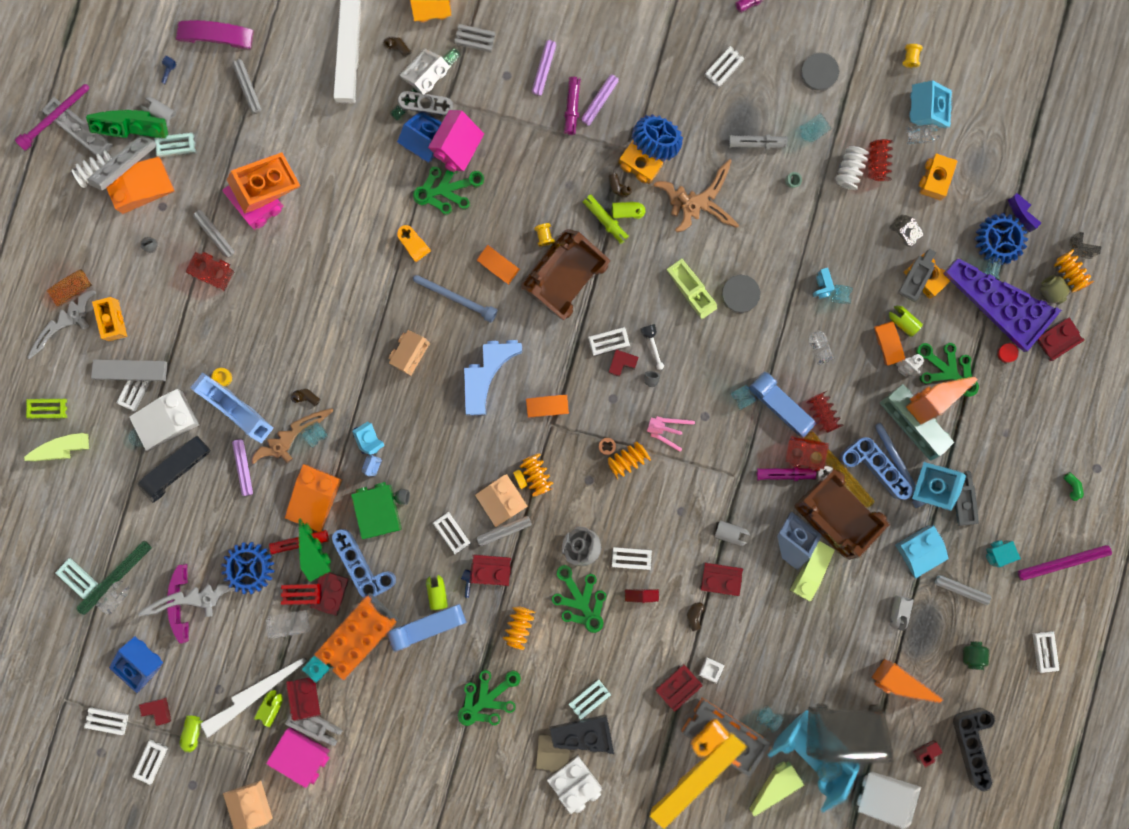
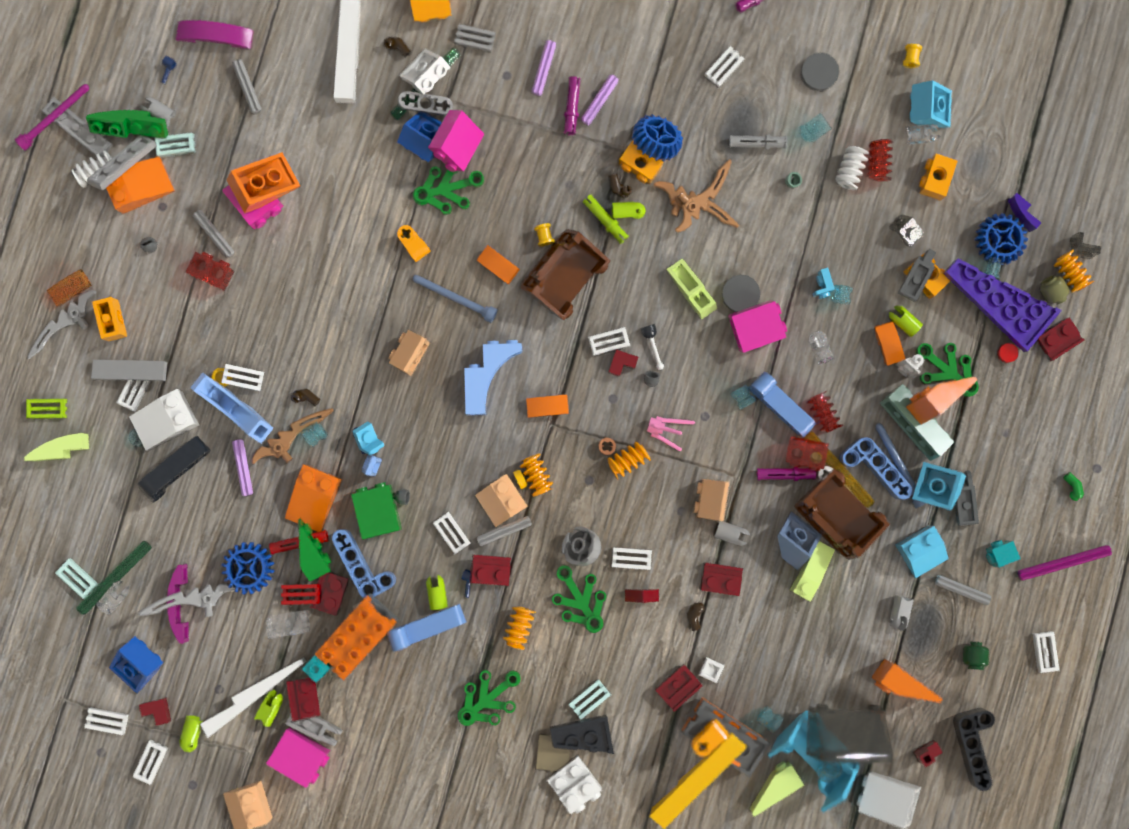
(226, 373): none -> white tile
(711, 499): none -> light nougat slope
(757, 326): none -> dark pink brick

